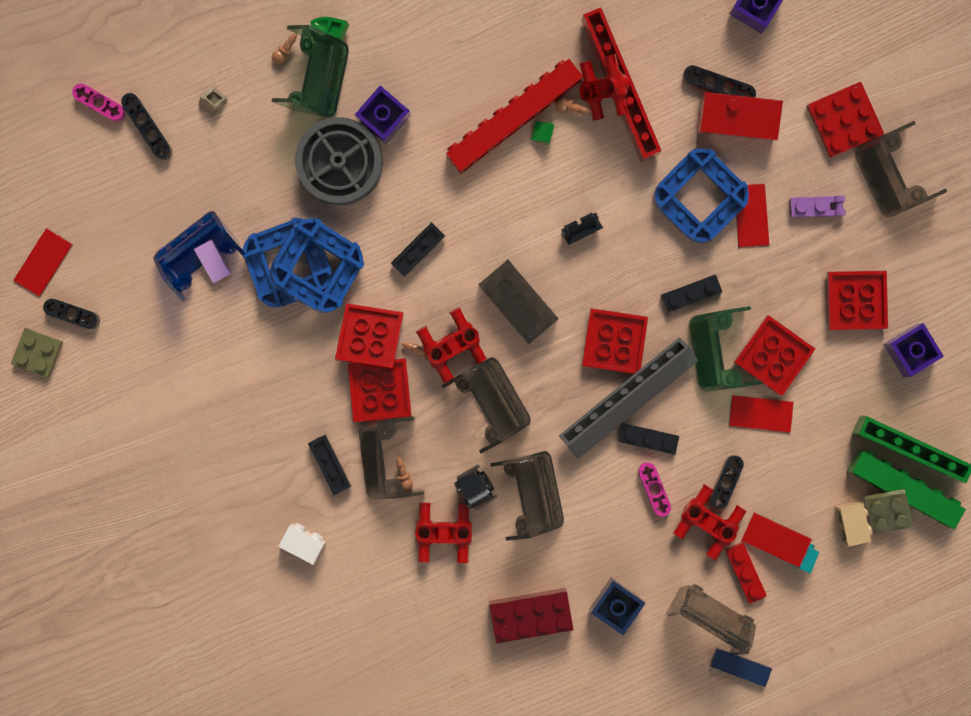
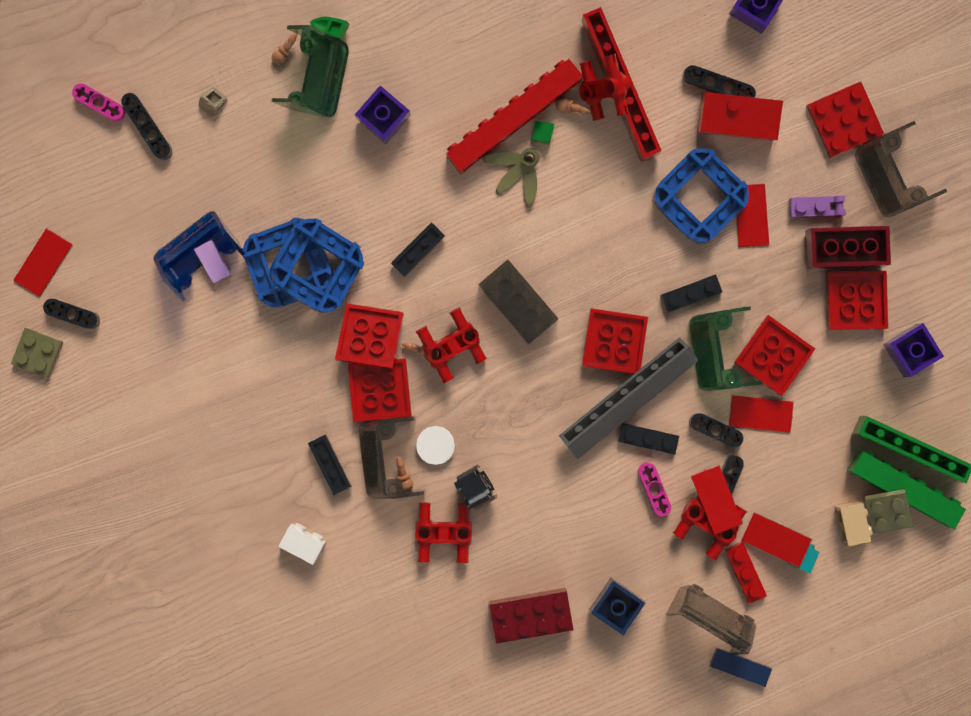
(339, 161): dark grey wheel -> none
(435, 445): none -> white tile
(496, 399): clear smoke windscreen -> none
(521, 166): none -> olive plant
(537, 493): clear smoke windscreen -> none
(573, 231): black hinge -> none
(716, 500): none -> red piece
(731, 431): none -> black beam
(848, 247): none -> dark red brick

